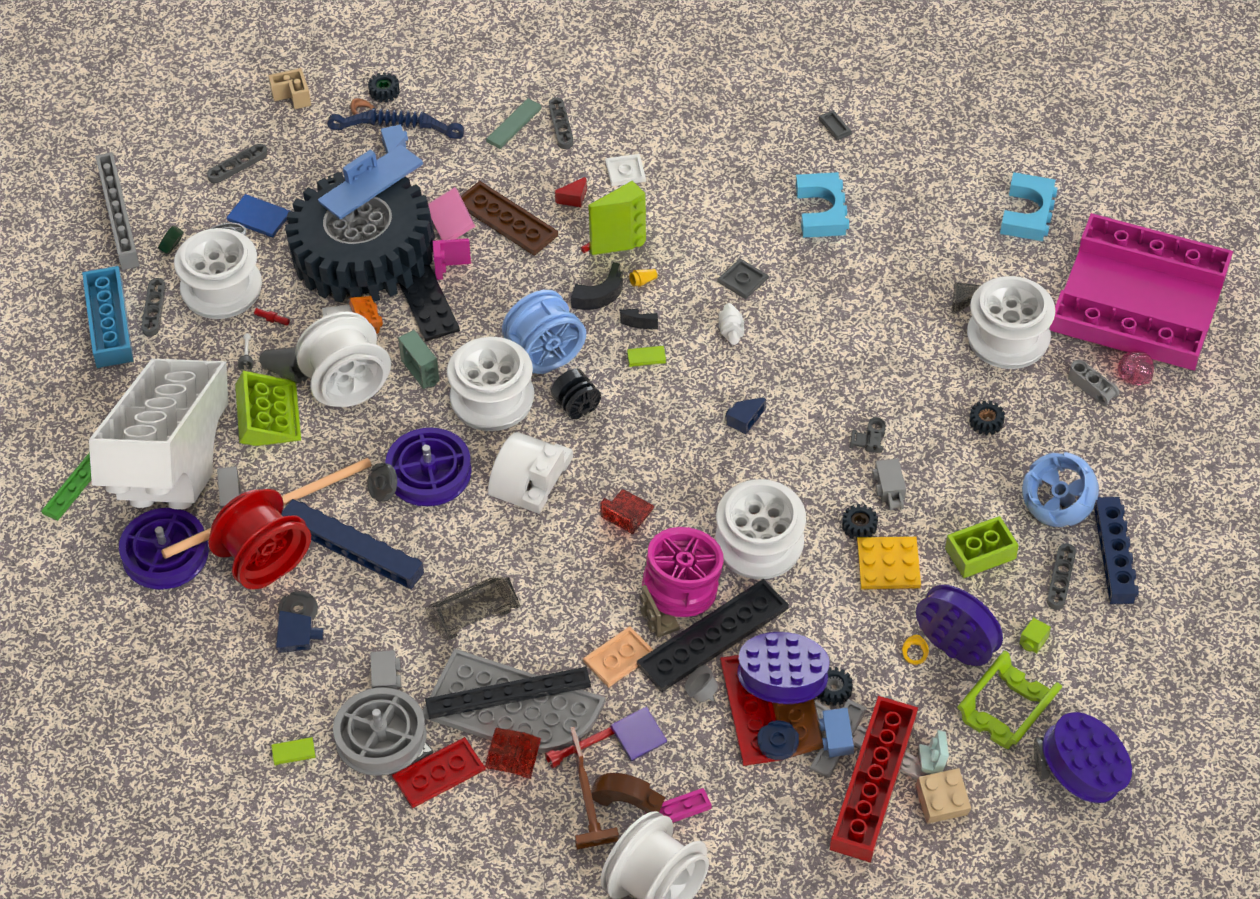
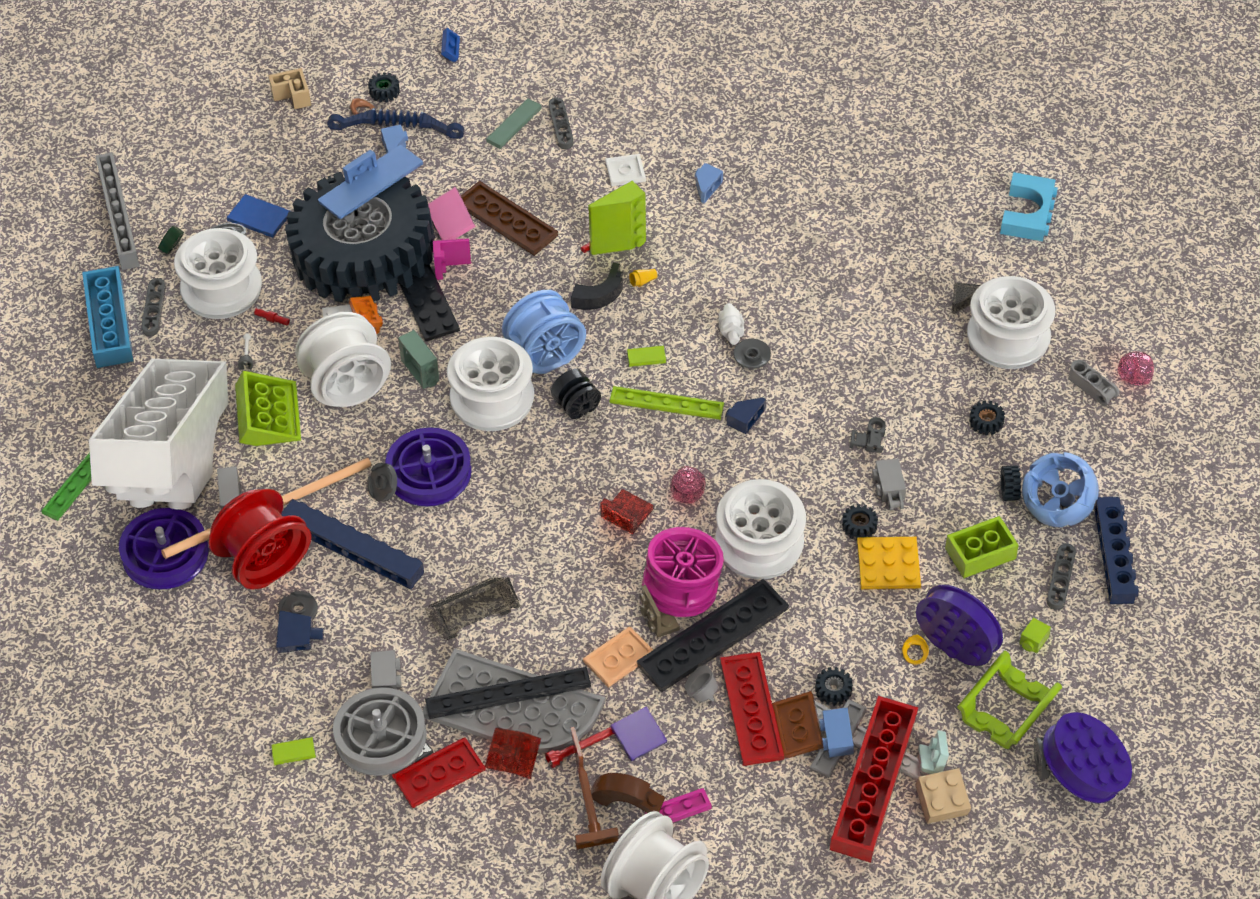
(236, 162): dark grey beam -> none
(282, 362): dark grey cone -> none
(450, 45): none -> blue plate
(523, 460): white piece -> none
(572, 194): red slope -> none
(632, 318): black slope -> none
(666, 402): none -> lime tile
(687, 488): none -> clear pink piece
(707, 181): none -> medium blue slope
(742, 278): dark grey tile -> none
(755, 348): none -> dark grey dish
(778, 740): dark blue tile -> none
(783, 667): wheel -> none
(827, 187): medium azure arch -> none
(835, 125): dark grey tile -> none
(1010, 483): none -> black bush
(1142, 291): dark pink plate -> none

